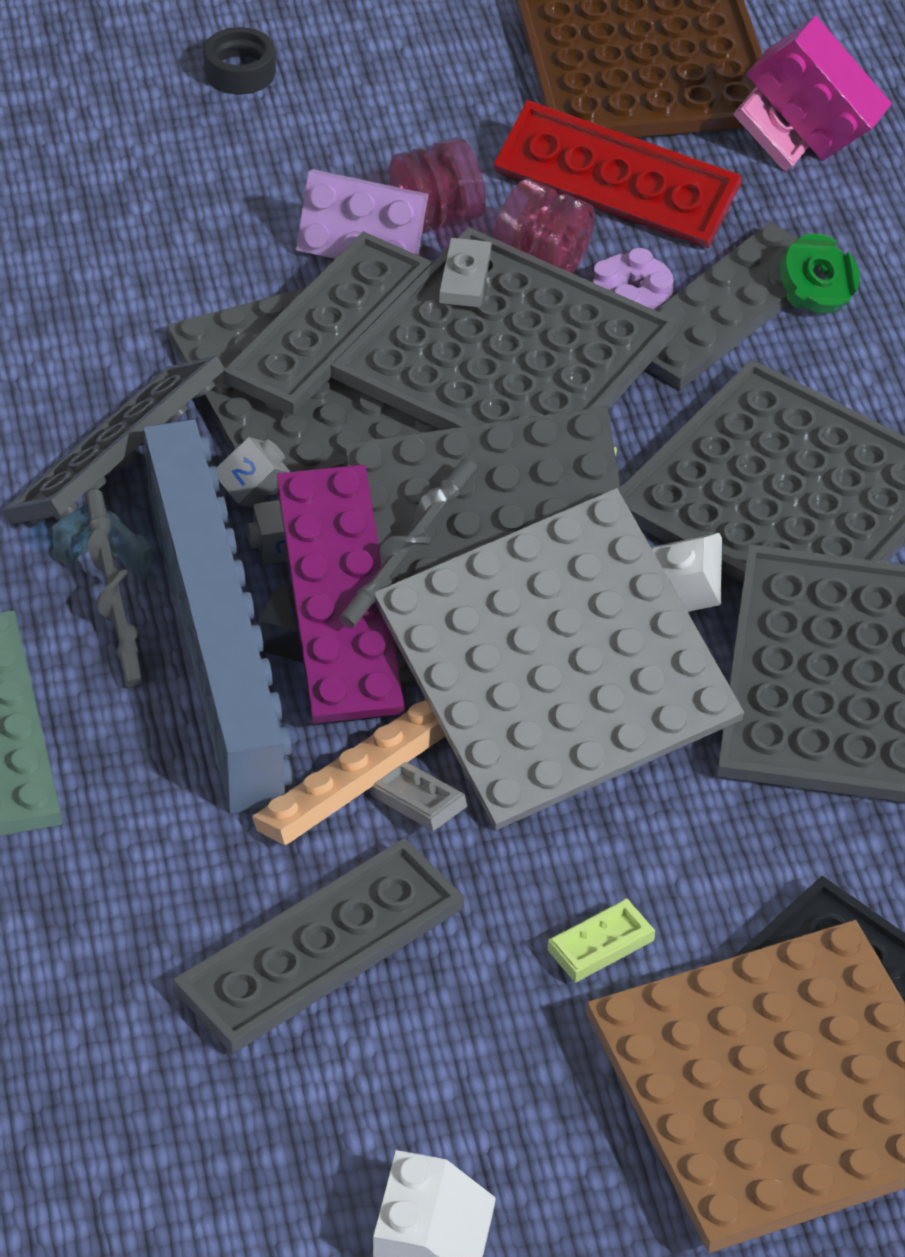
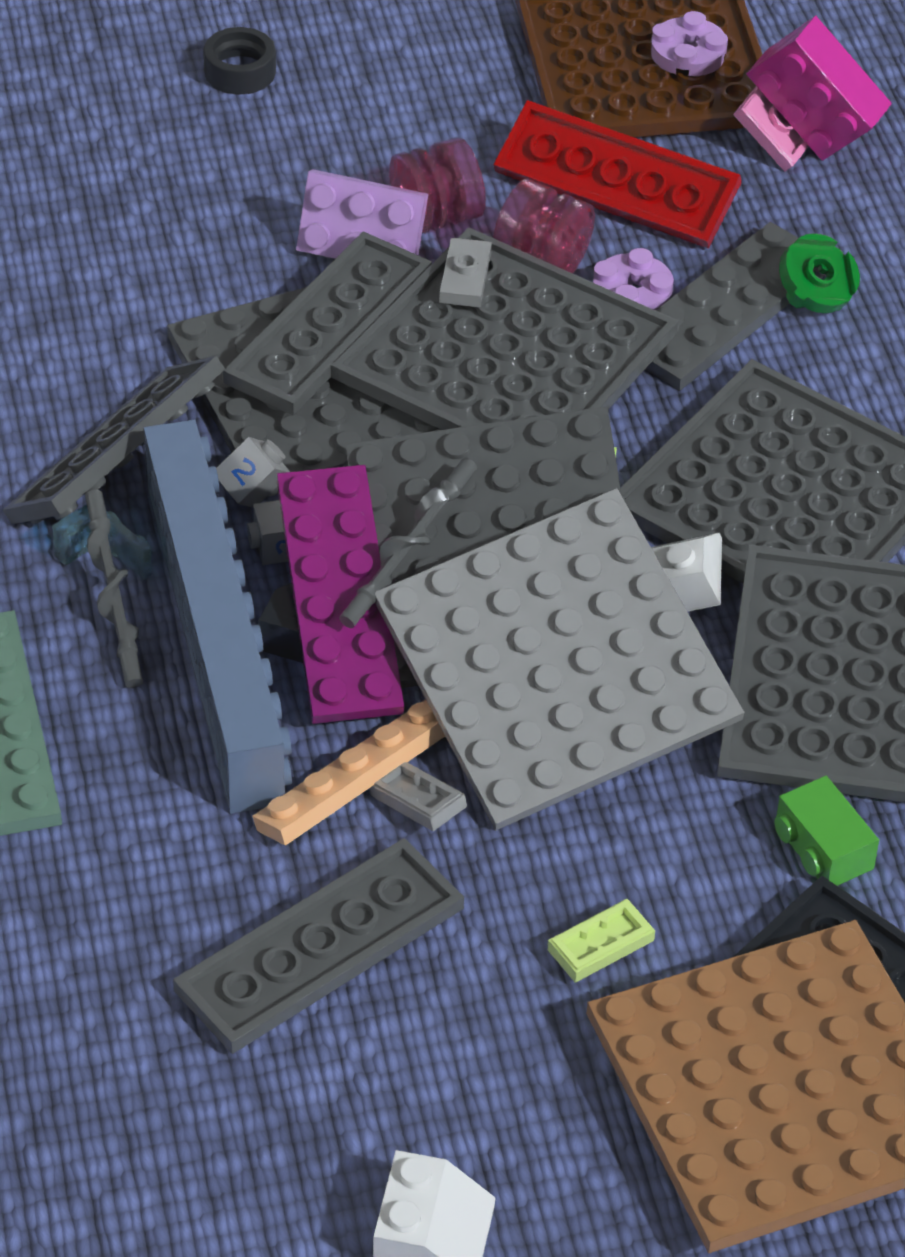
(689, 44): none -> lavender plate
(826, 832): none -> bright green brick

